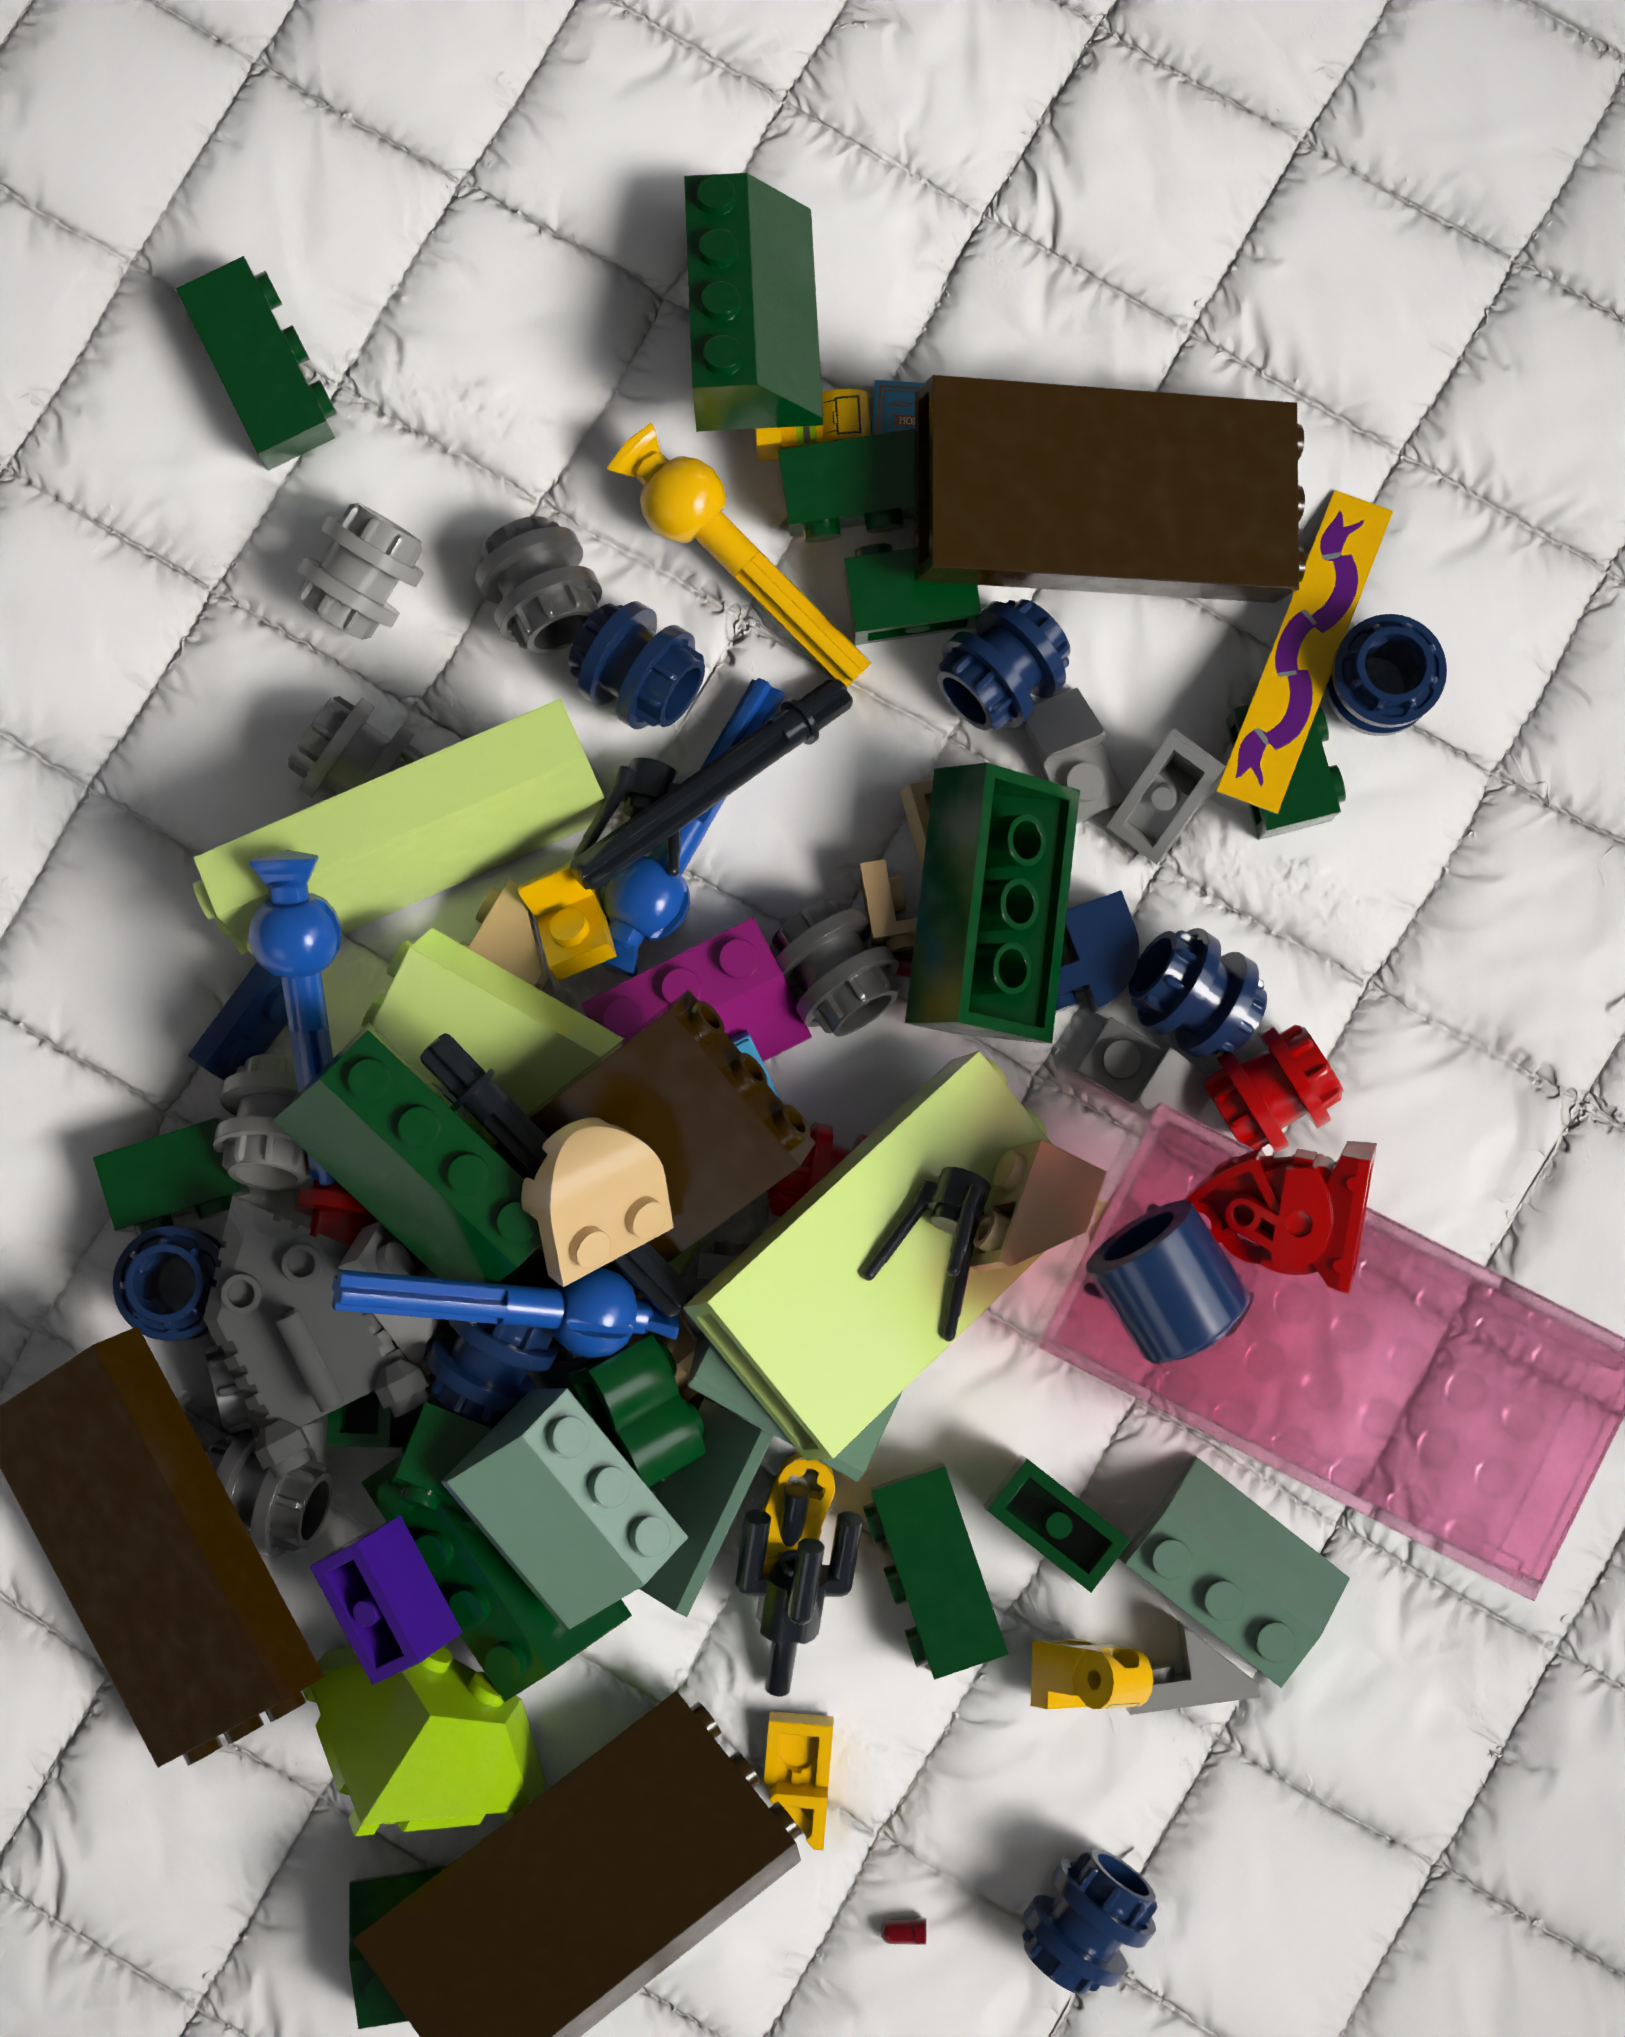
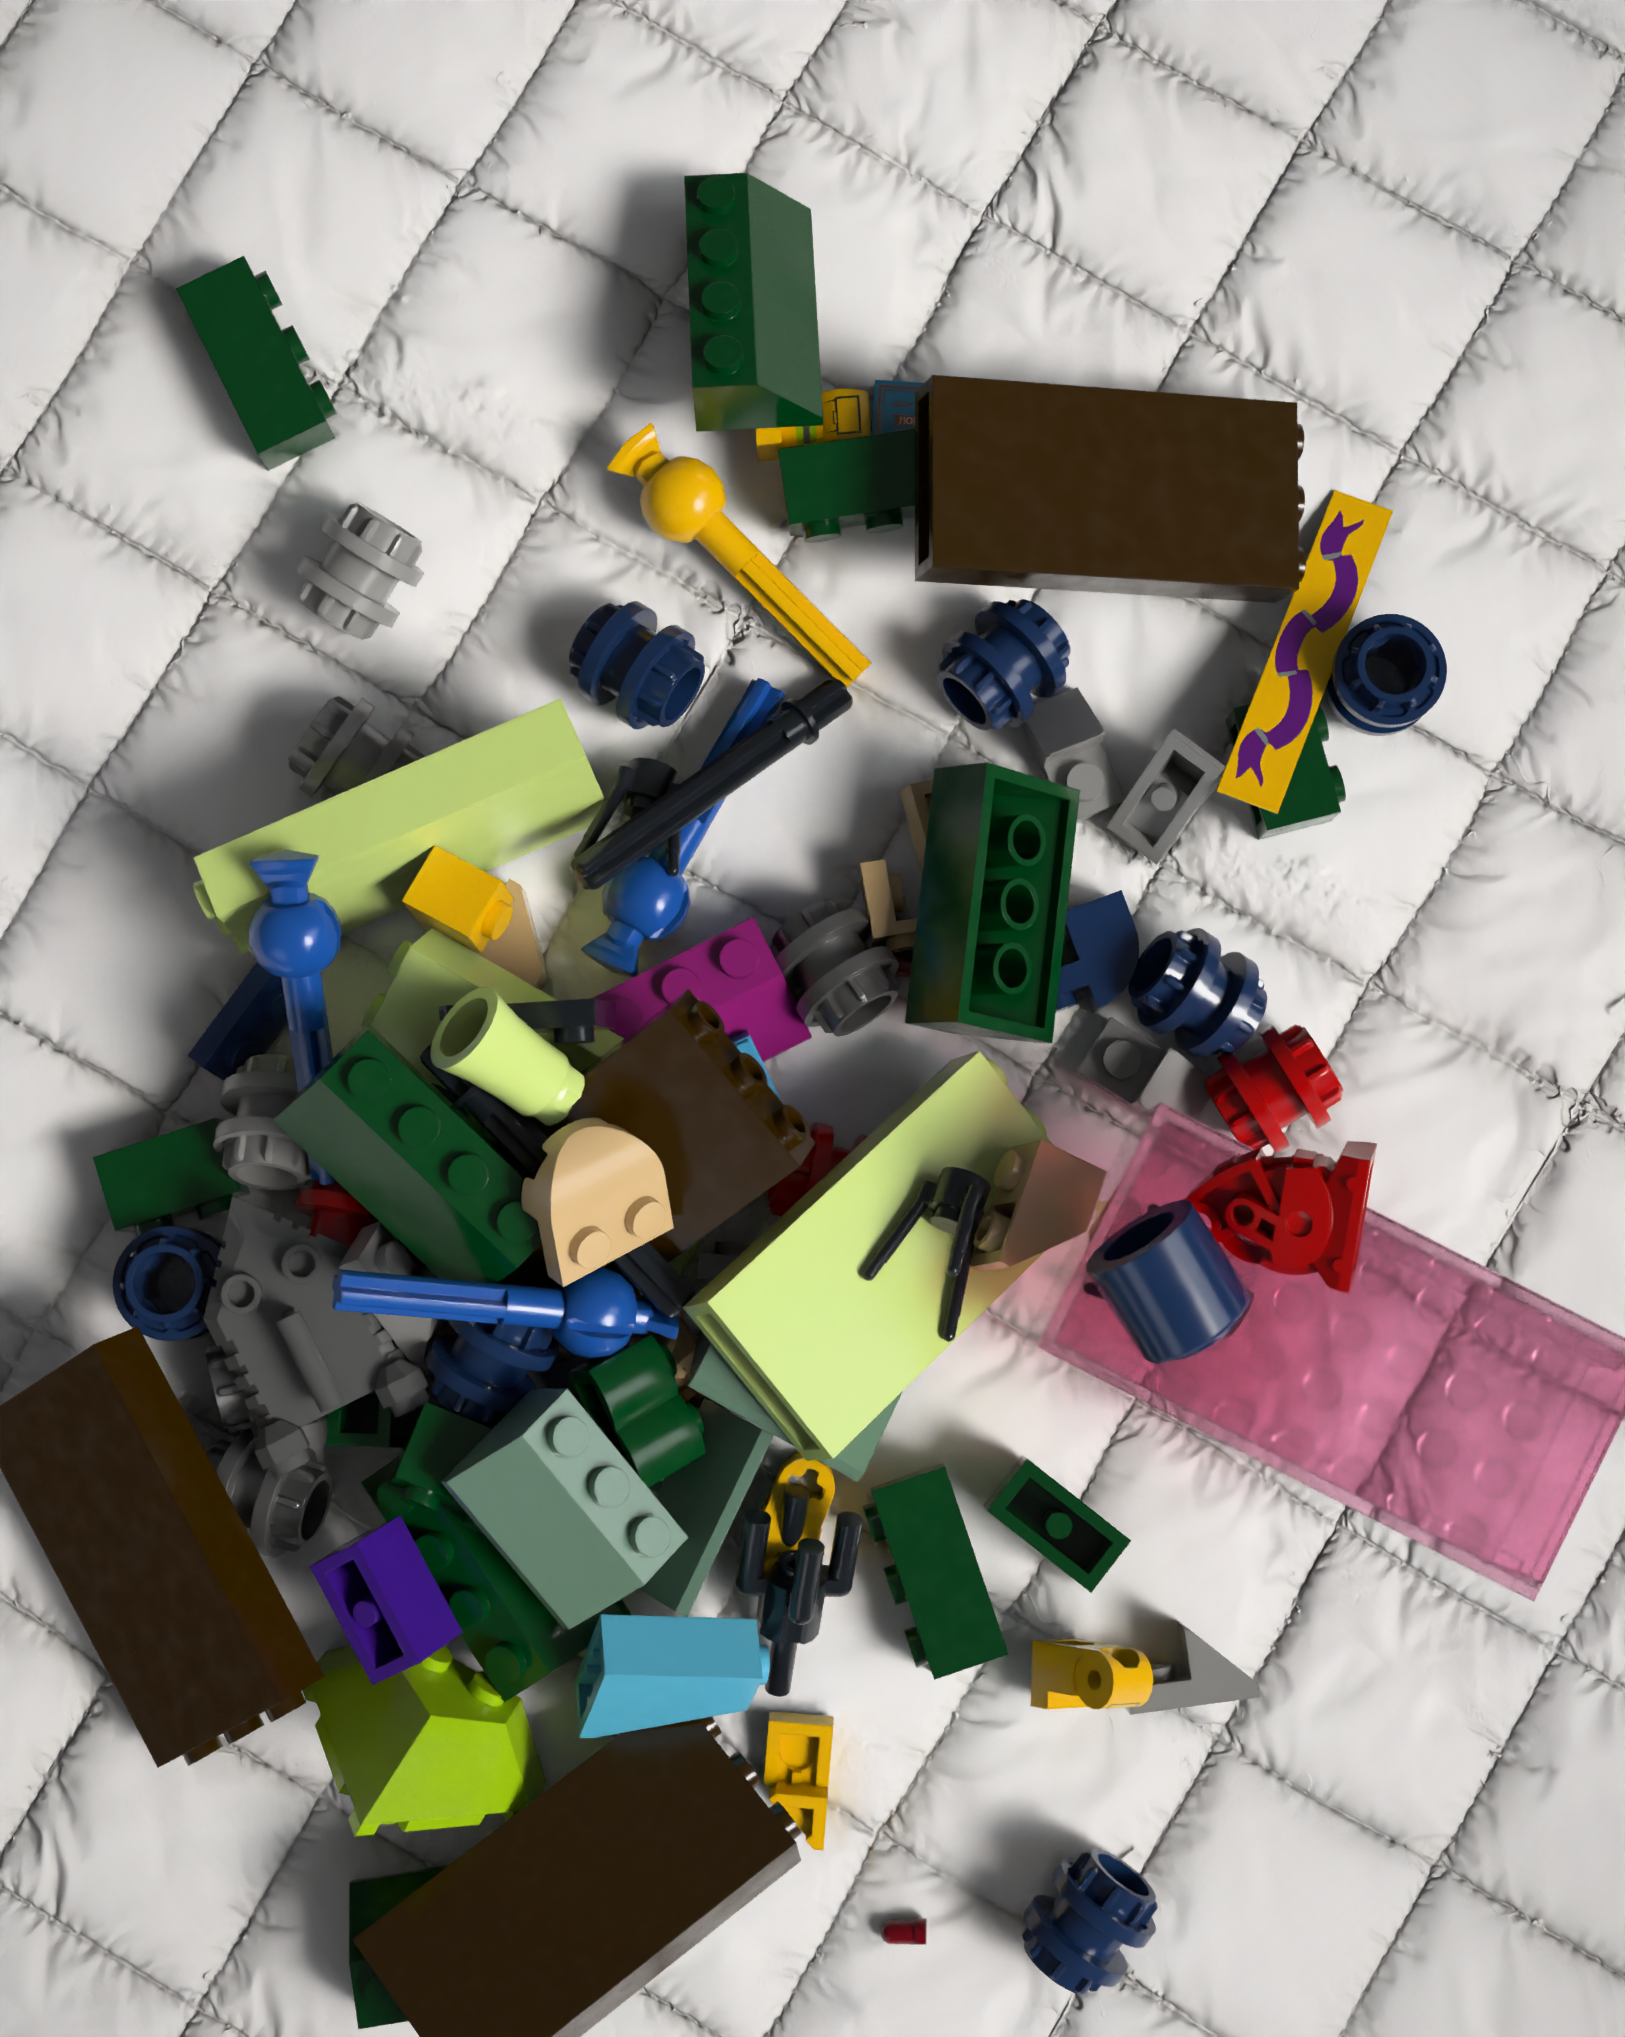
(459, 900): none -> yellow slope
(505, 1057): none -> yellowish green plant
(537, 583): flat silver piece -> none
(568, 921): yellow slope -> none
(568, 1019): none -> black hinge
(666, 1671): none -> medium azure slope
(893, 606): dark green brick -> none
(1237, 1571): sand green slope -> none

